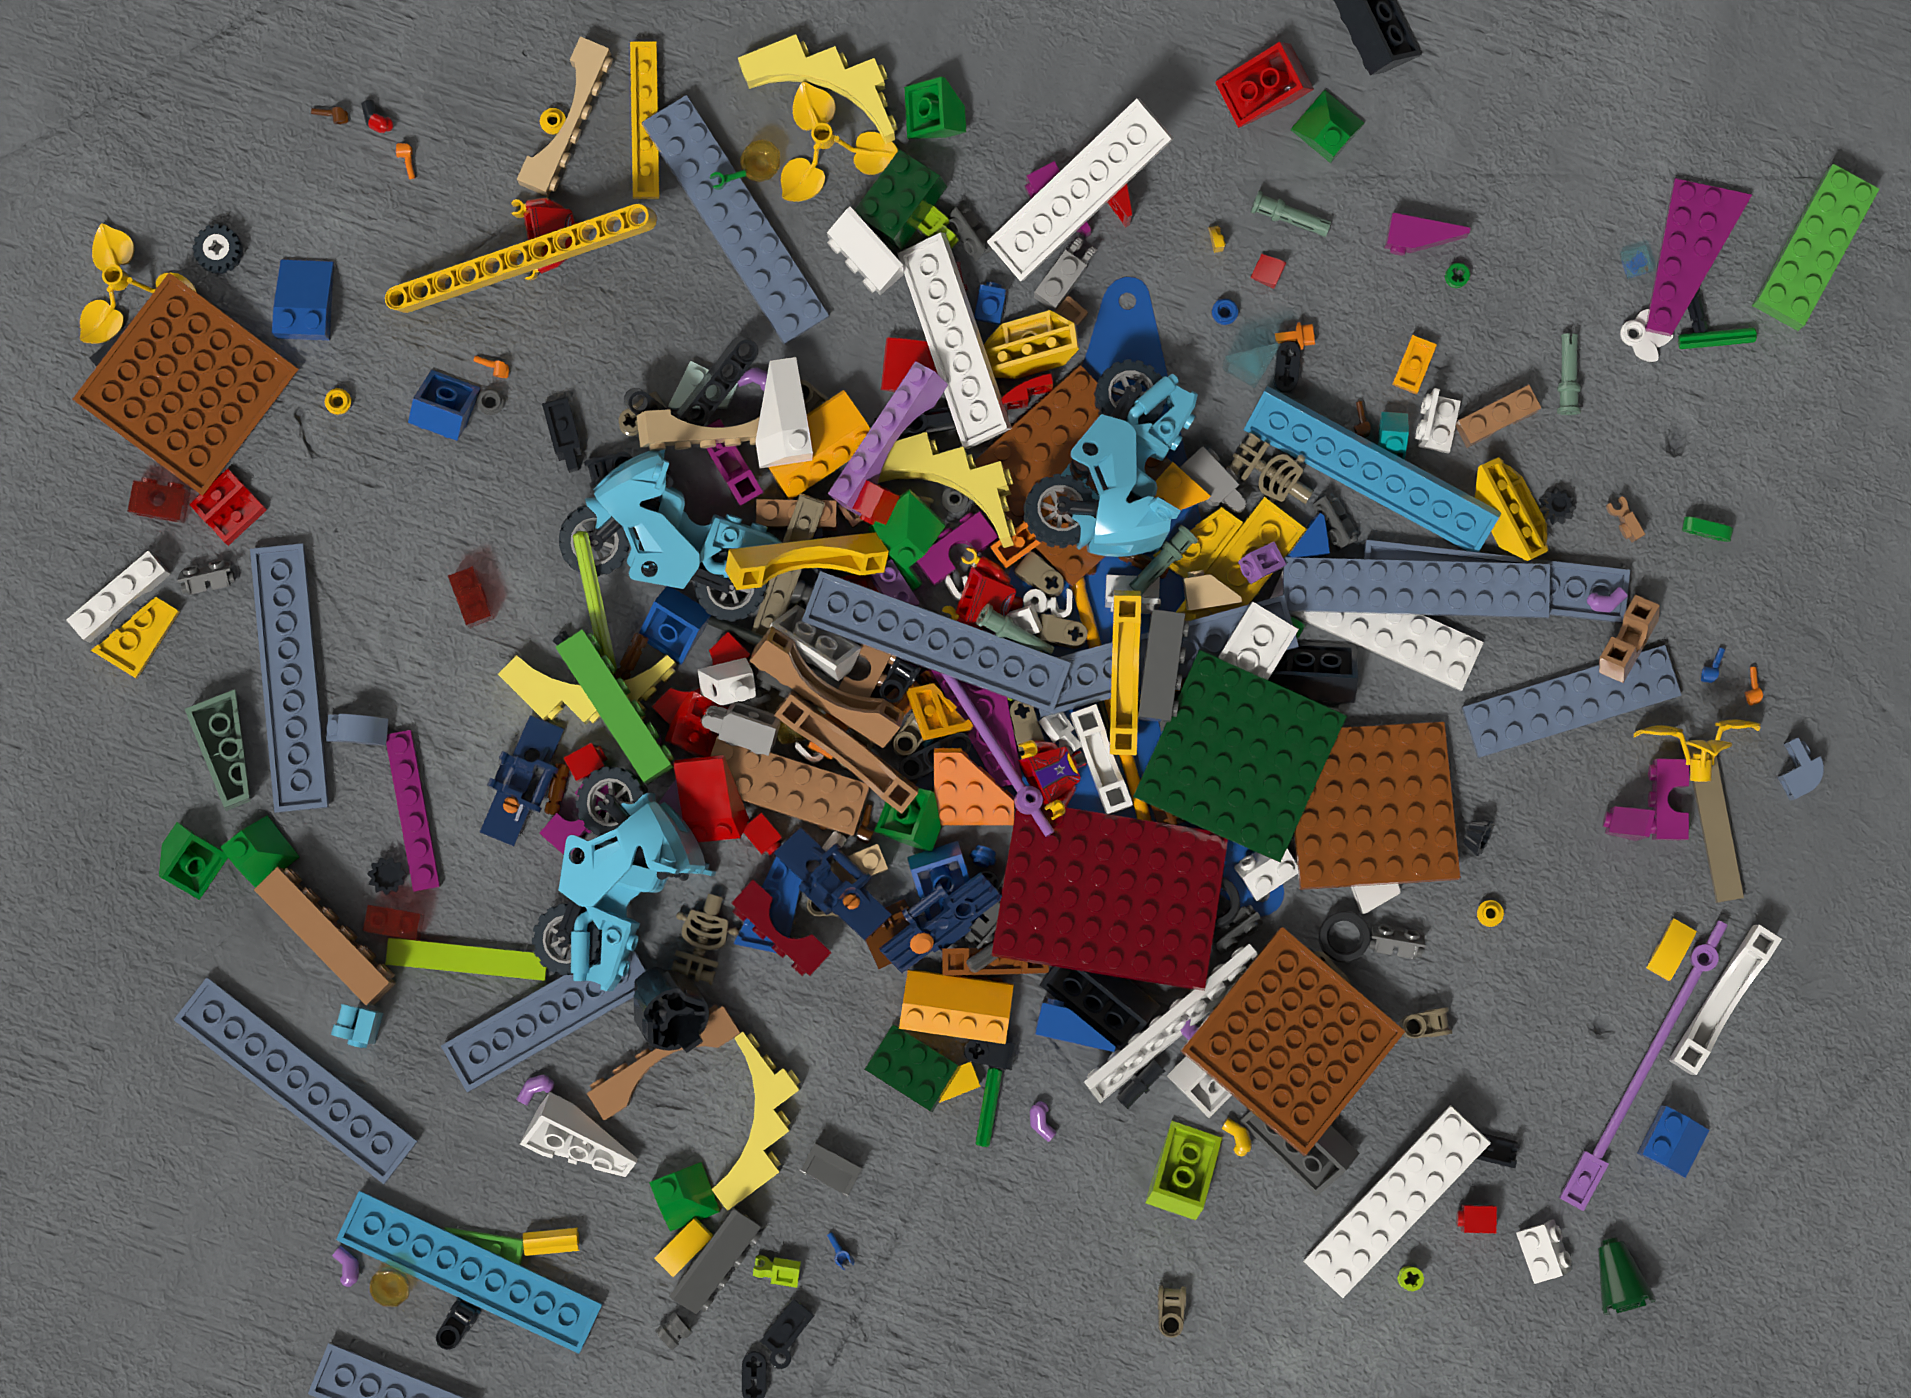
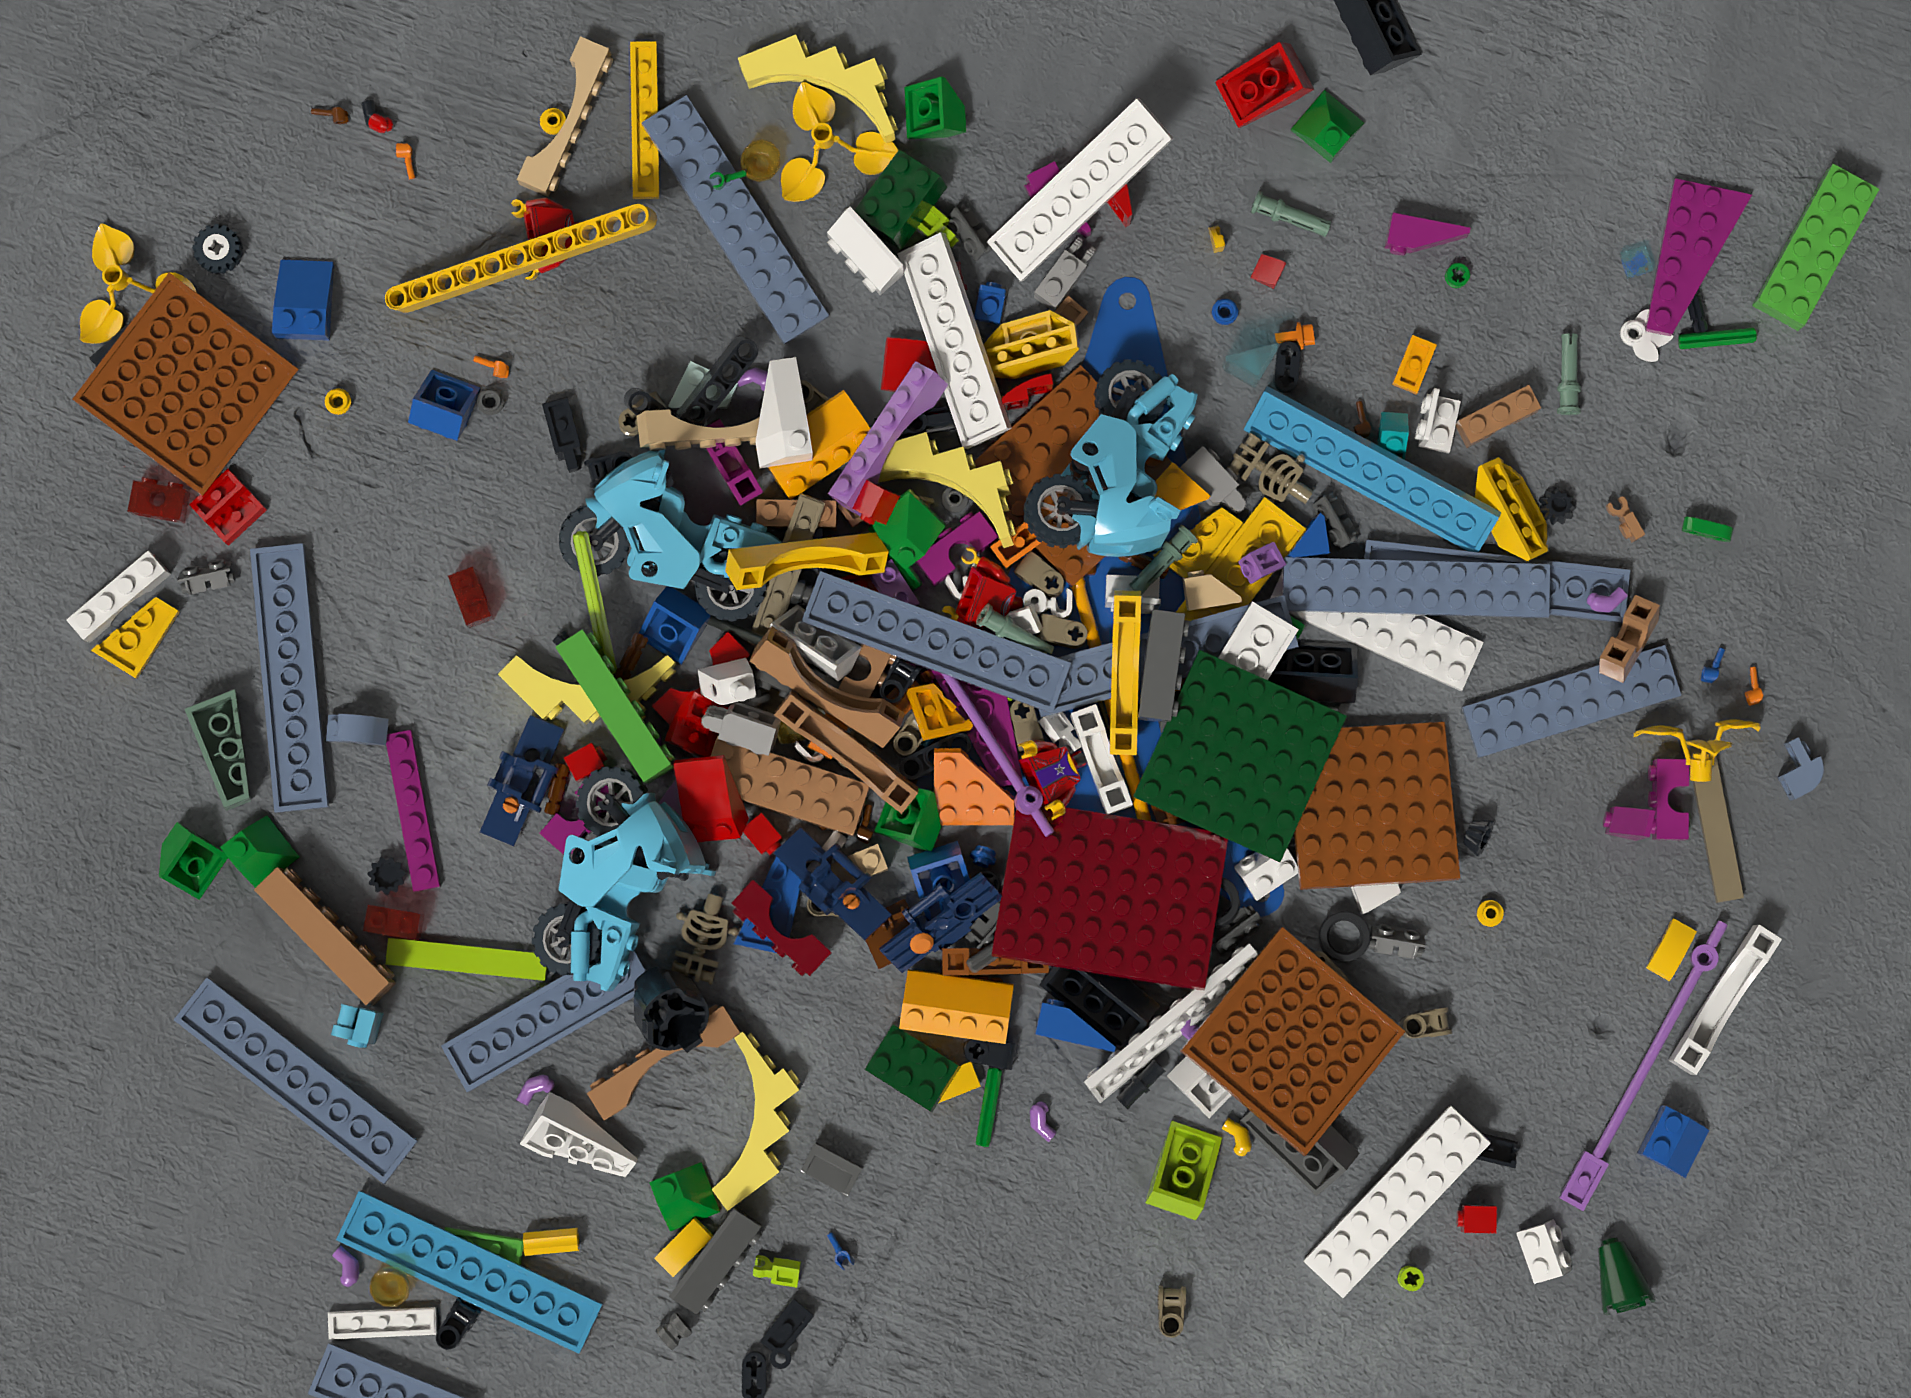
(382, 1323): none -> white tile

